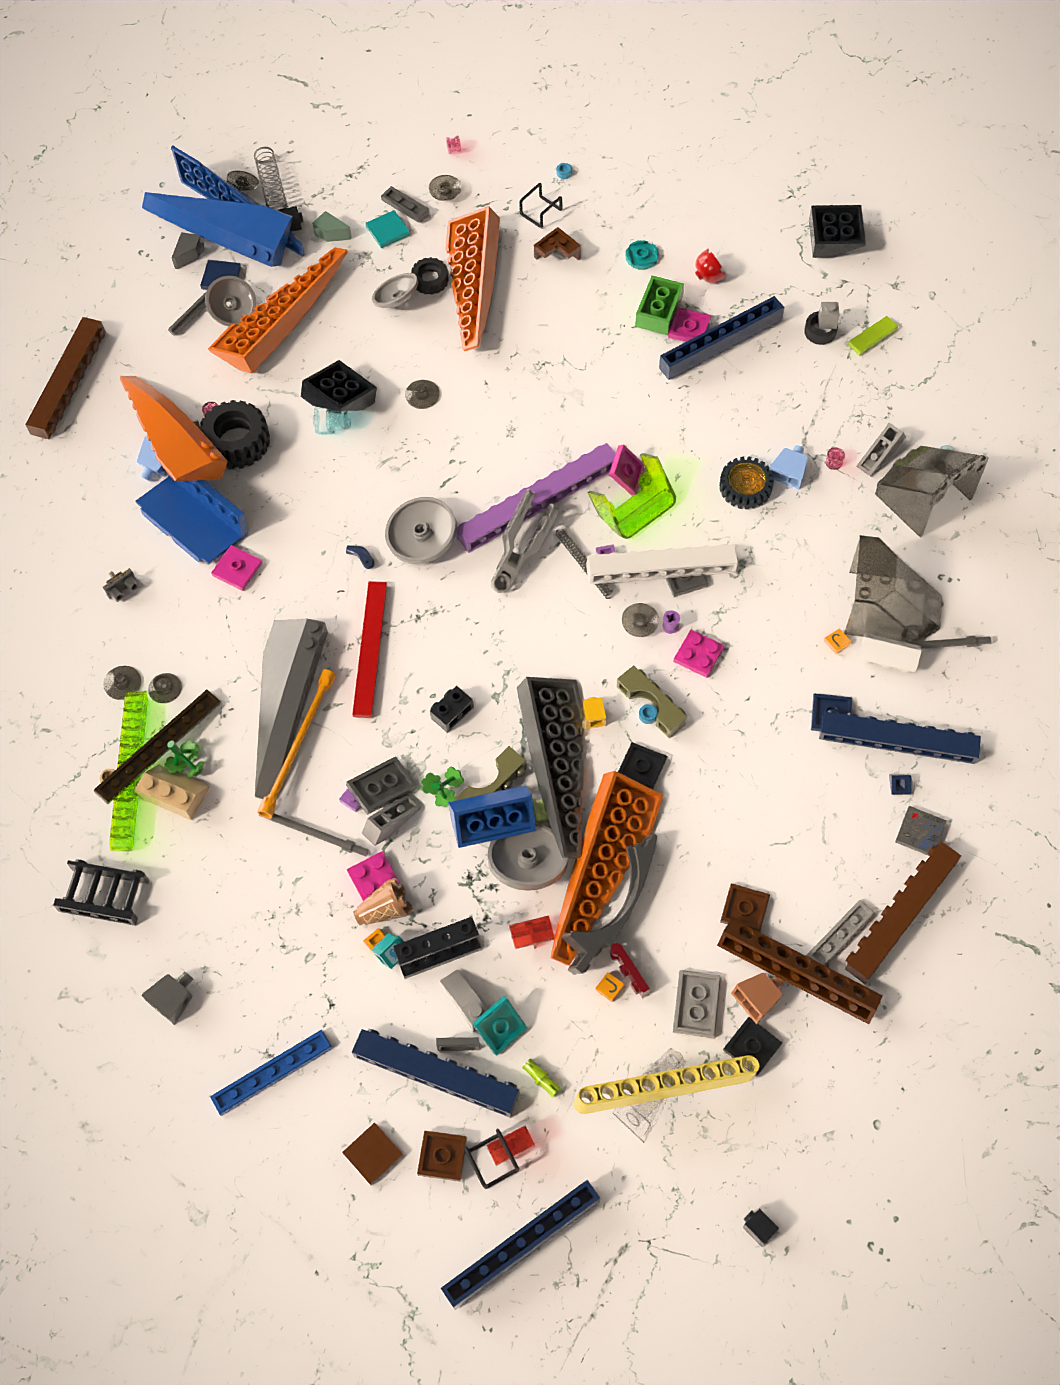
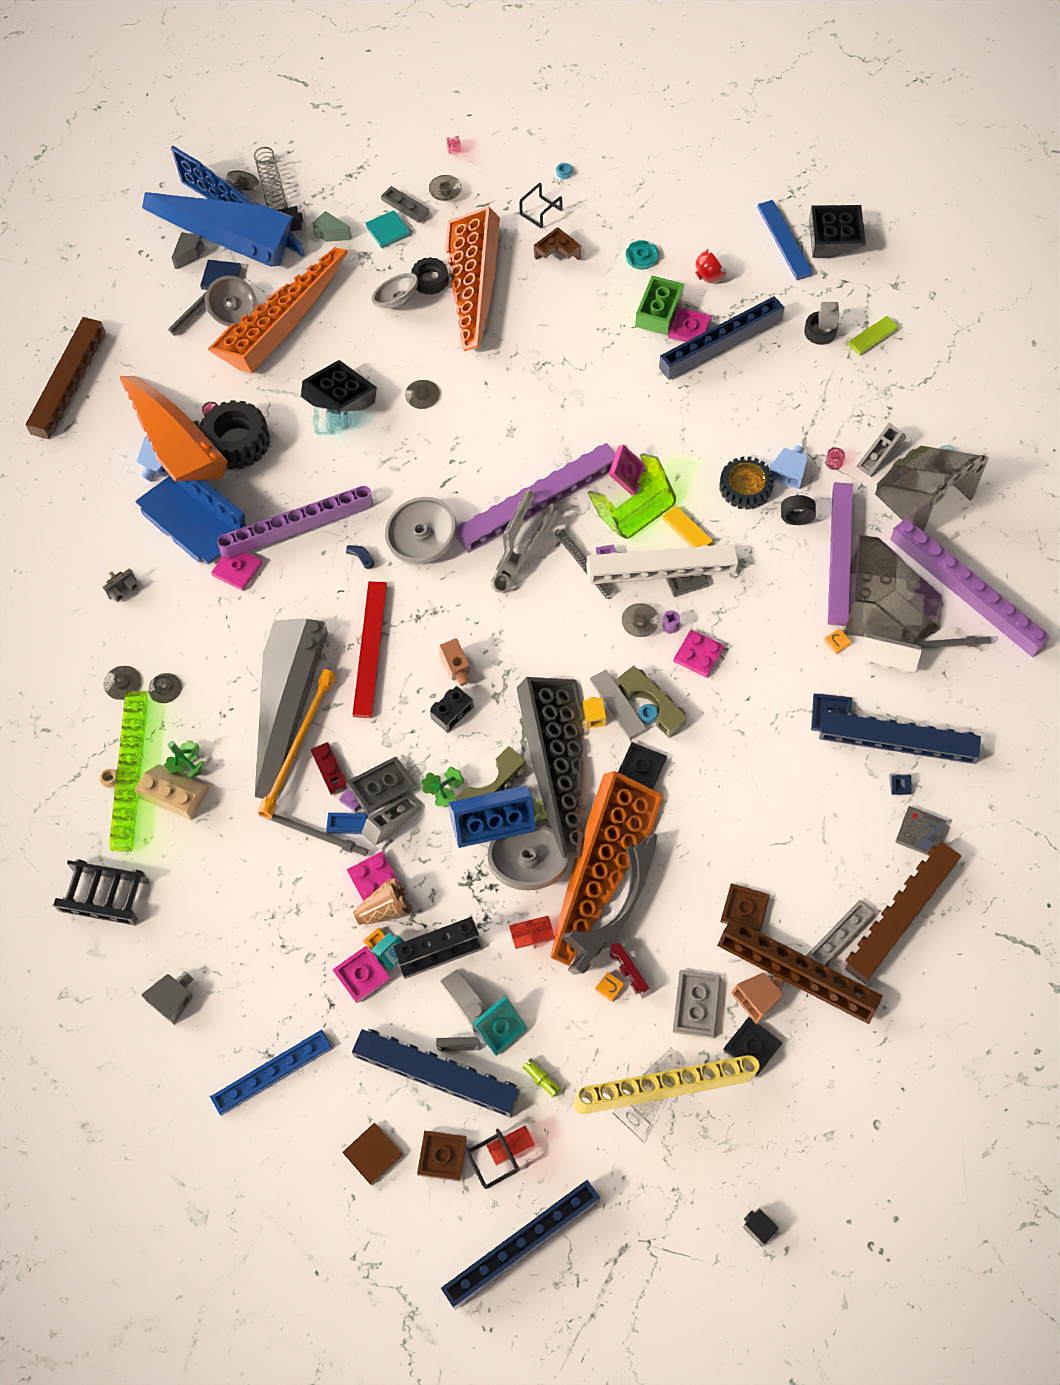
(156, 747): dark brown tile -> none
(294, 522): none -> medium lavender beam
(328, 767): none -> dark red plate
(345, 823): none -> blue tile
(361, 974): none -> dark pink plate
(454, 661): none -> nougat torso
(618, 704): none -> light grey tile
(686, 528): none -> yellow tile
(784, 240): none -> blue tile
(798, 502): none -> black tyre
(840, 554): none -> medium lavender beam
(969, 587): none -> medium lavender brick

